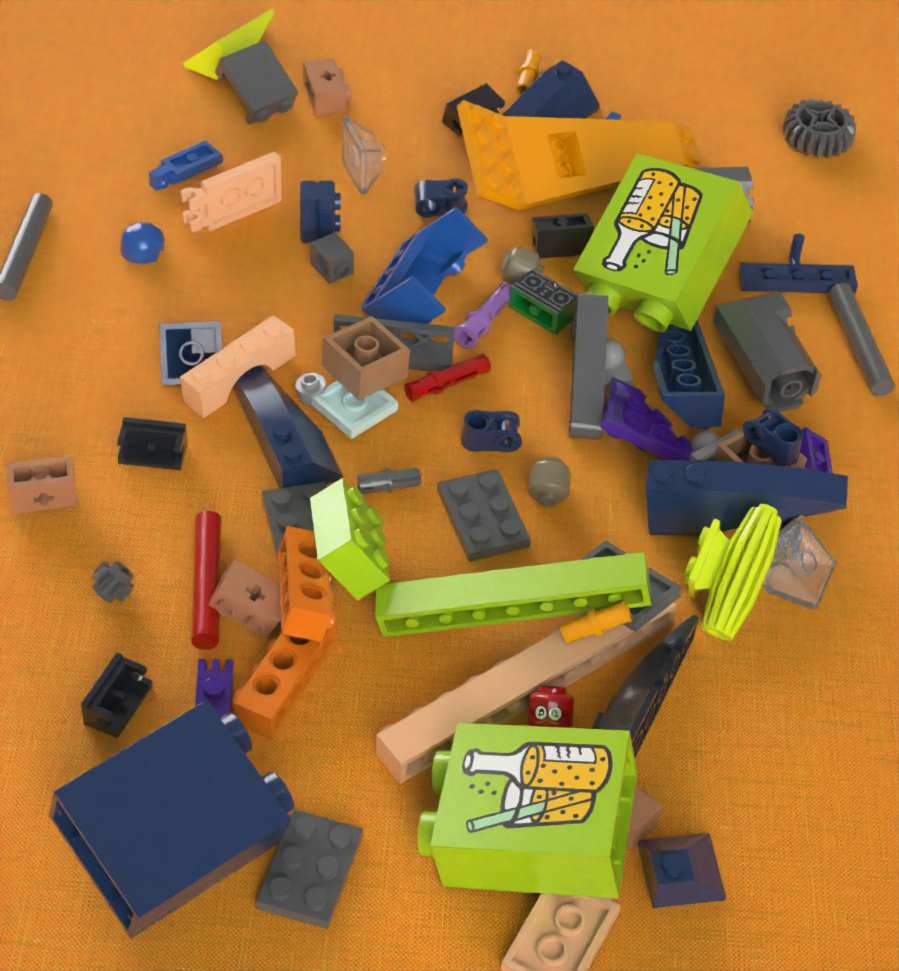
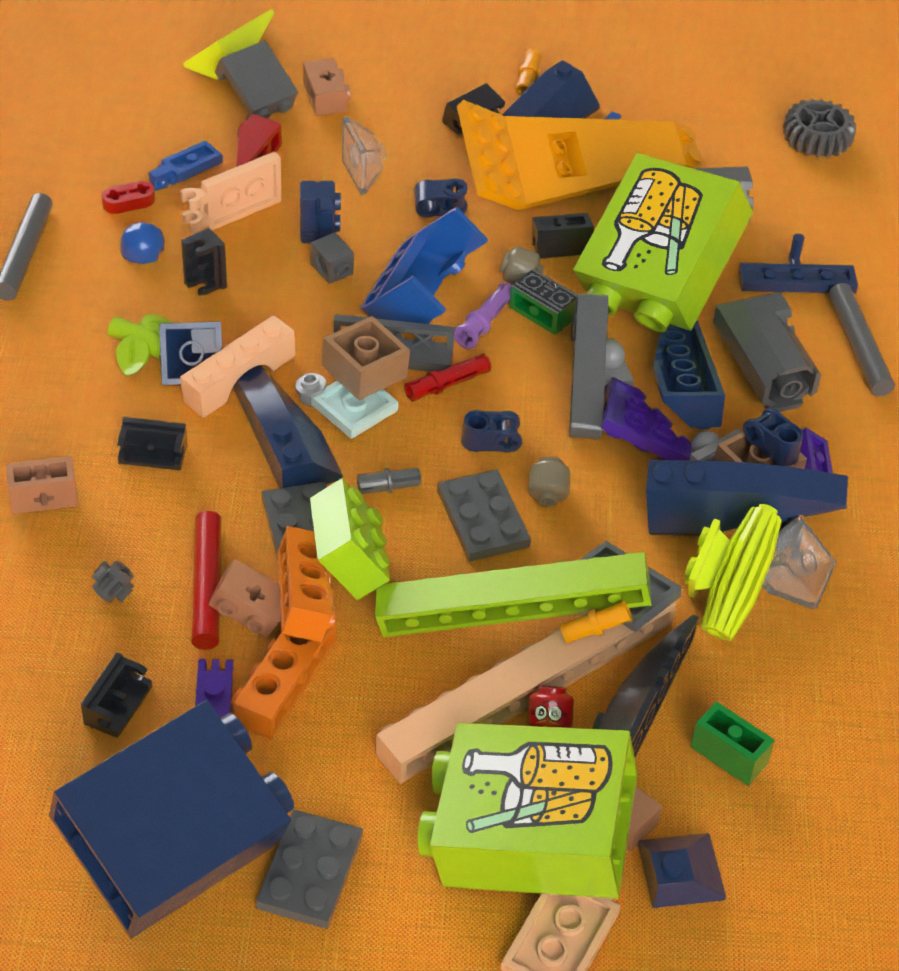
(128, 197): none -> red beam
(136, 341): none -> lime plant
(204, 261): none -> black hinge
(257, 138): none -> red slope
(732, 743): none -> green brick

